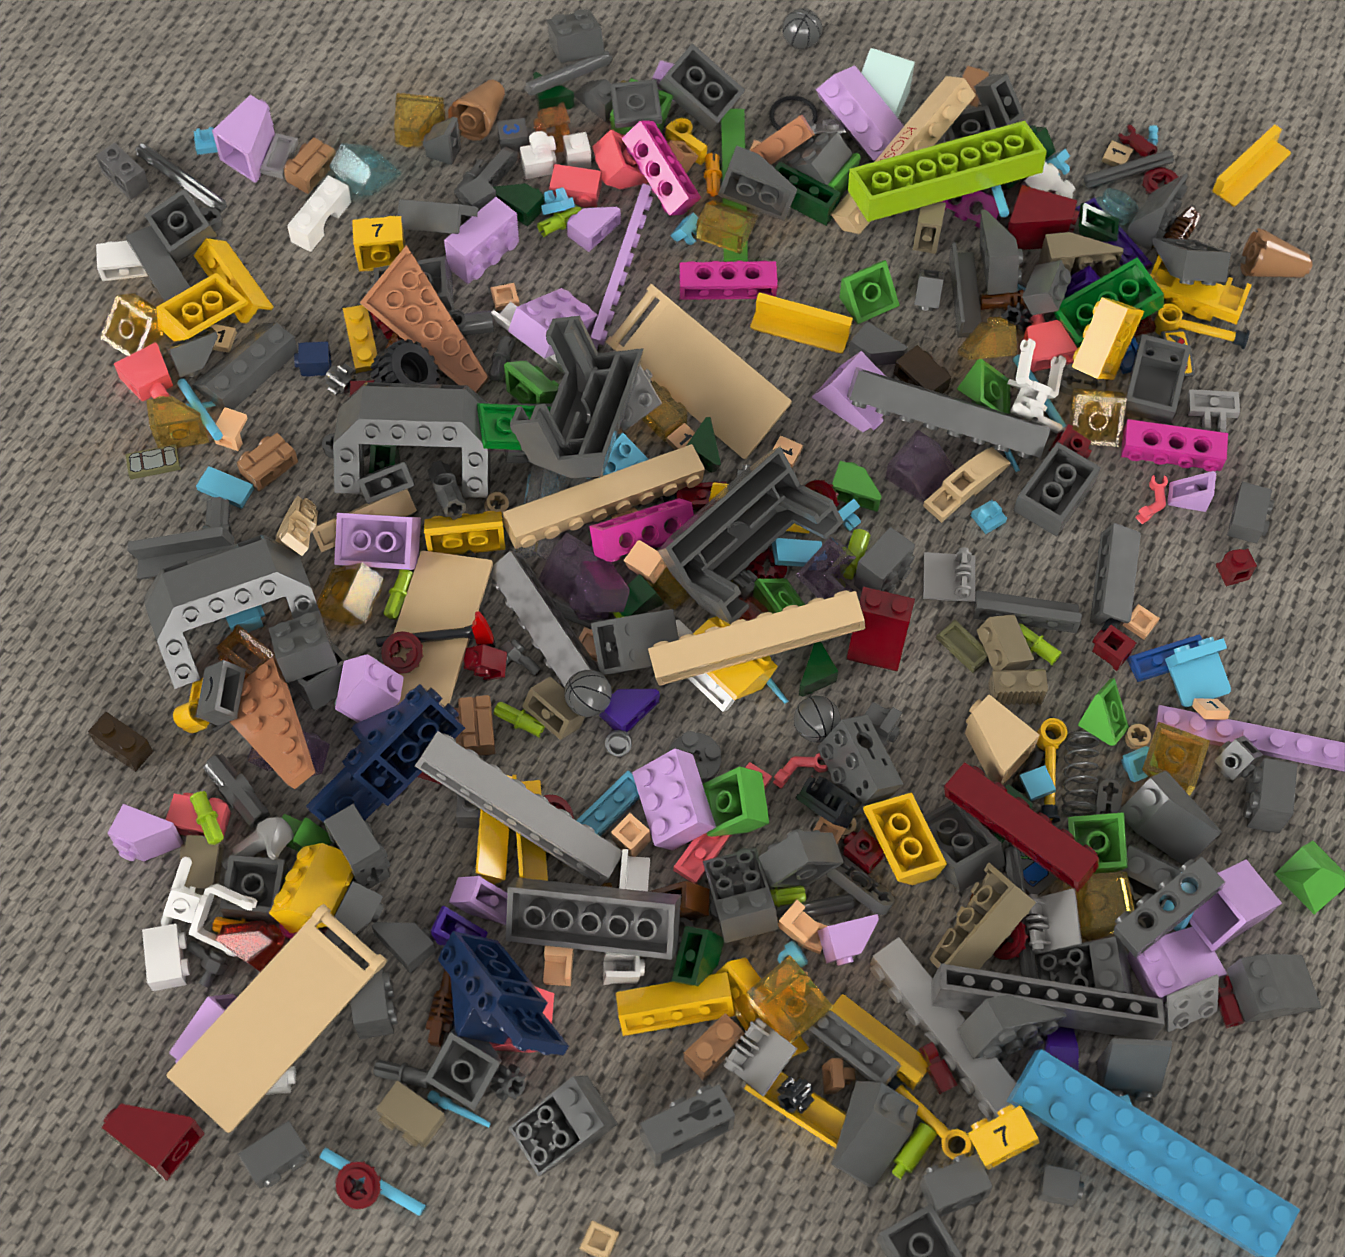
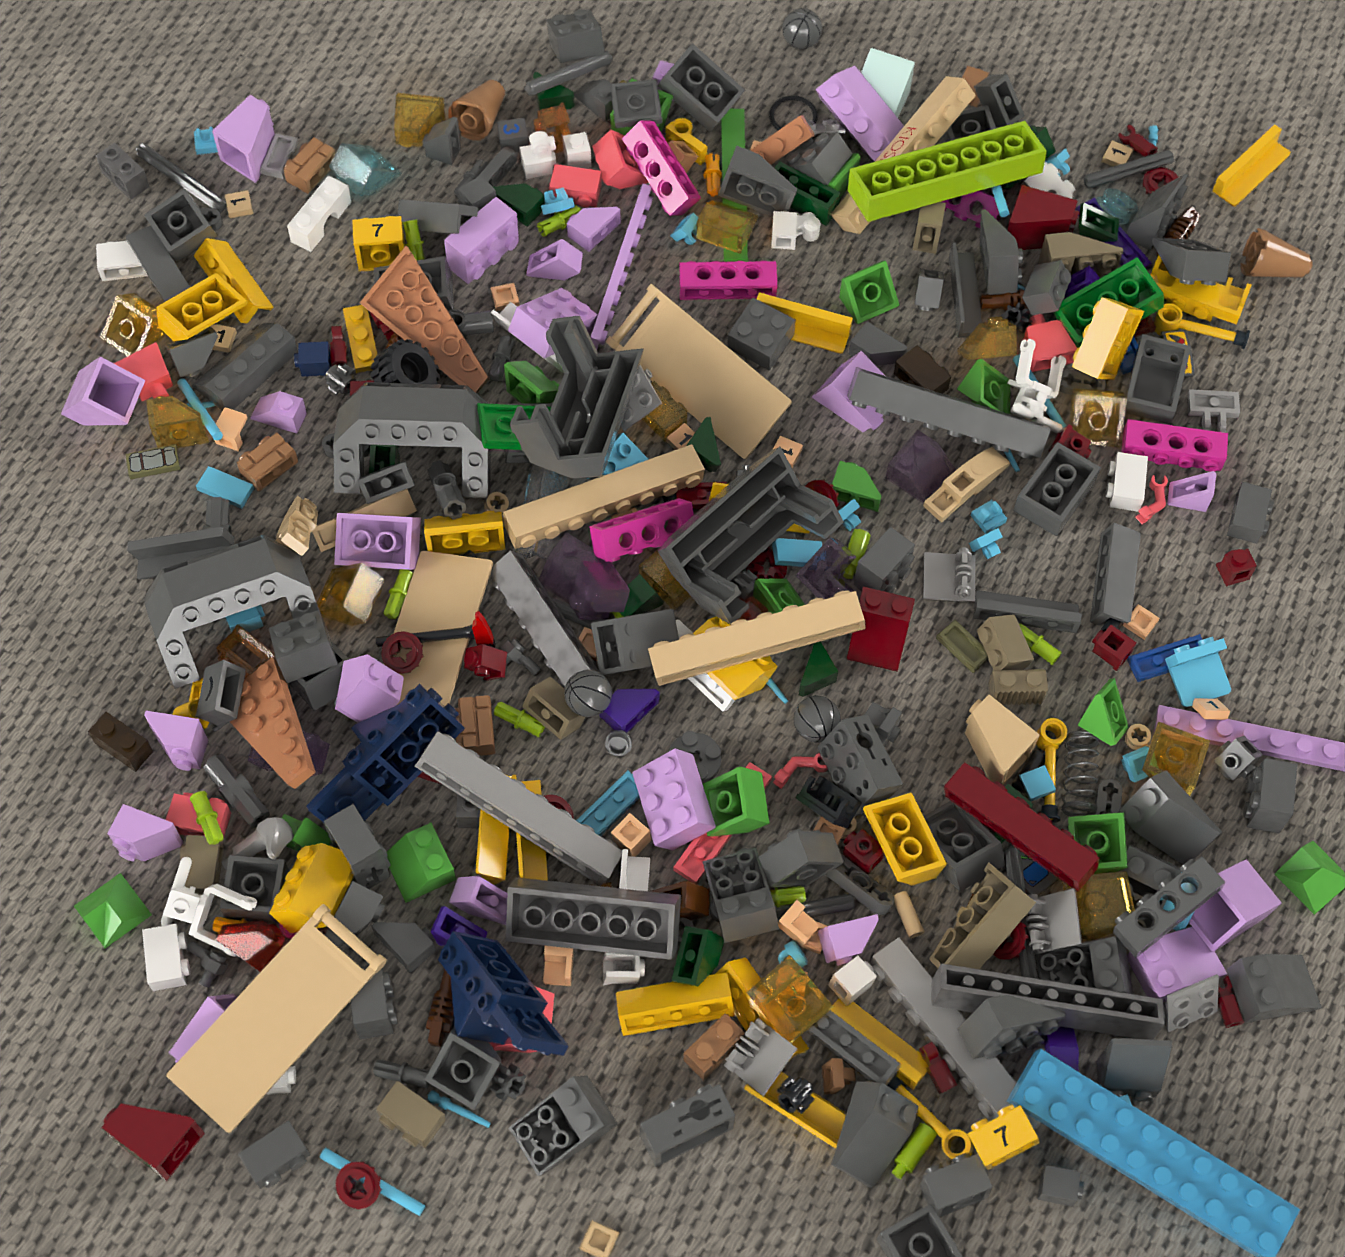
(103, 394): none -> lavender slope
(112, 910): none -> bright green slope
(180, 738): none -> lavender slope
(239, 204): none -> tan tile
(280, 411): none -> lavender slope
(338, 347): none -> dark red bar
(413, 239): none -> lime axle
(420, 863): none -> bright green slope
(555, 261): none -> lavender slope
(645, 561): light nougat panel -> none
(761, 334): none -> dark grey brick
(789, 225): none -> white brick
(852, 980): none -> white brick
(908, 914): none -> tan hinge
(987, 543): none -> medium azure tile
(1127, 481): none -> white brick

